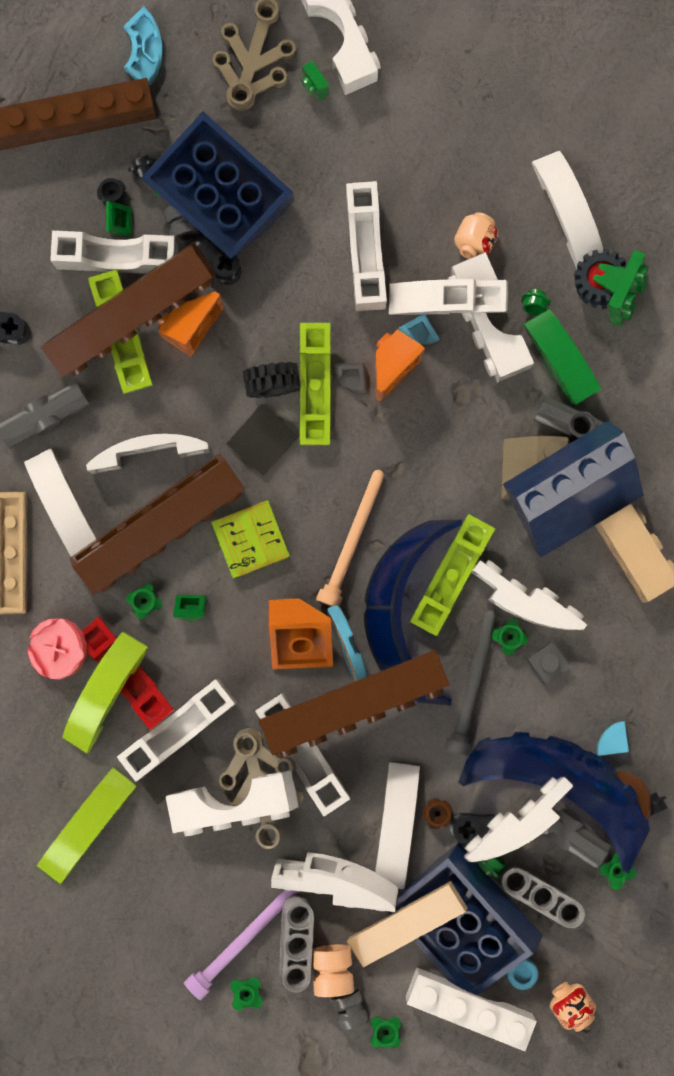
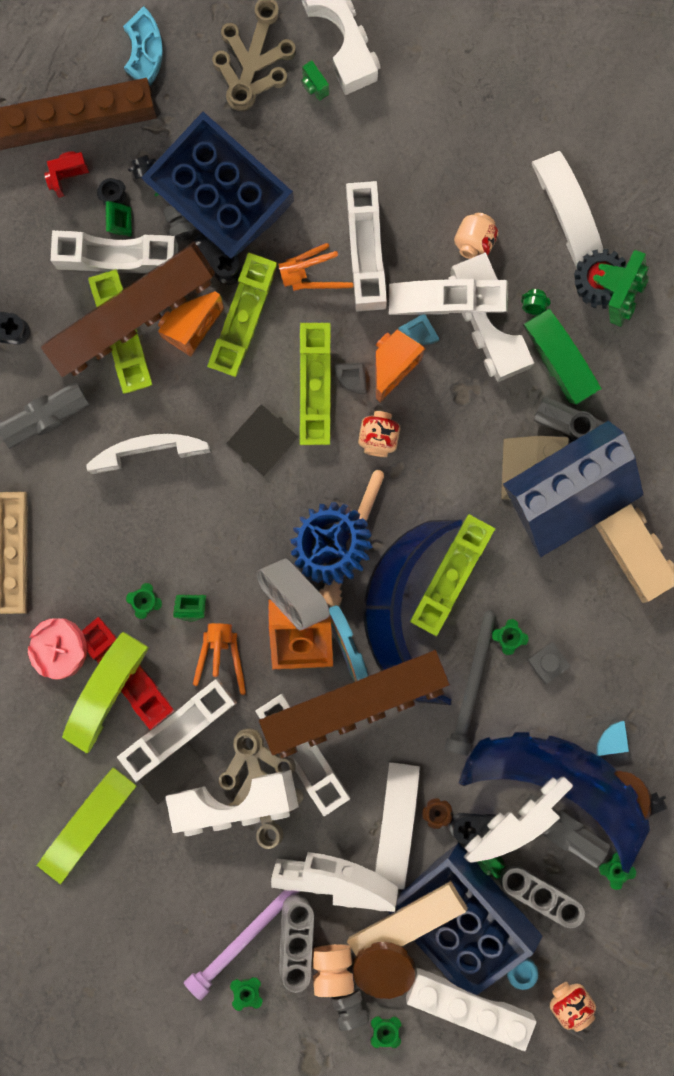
(60, 501): white slope -> none
(66, 166): none -> red bracket
(157, 524): reddish brown brick -> none
(218, 638): none -> orange plant
(243, 315): none -> lime slope
(250, 539): lime tile -> none
(271, 380): black tyre -> none
(293, 594): none -> light grey beam
(294, 270): none -> orange plant
(349, 522): none -> blue gear
(379, 434): none -> light nougat head
(384, 970): none -> reddish brown tile
(538, 607): white slope -> none

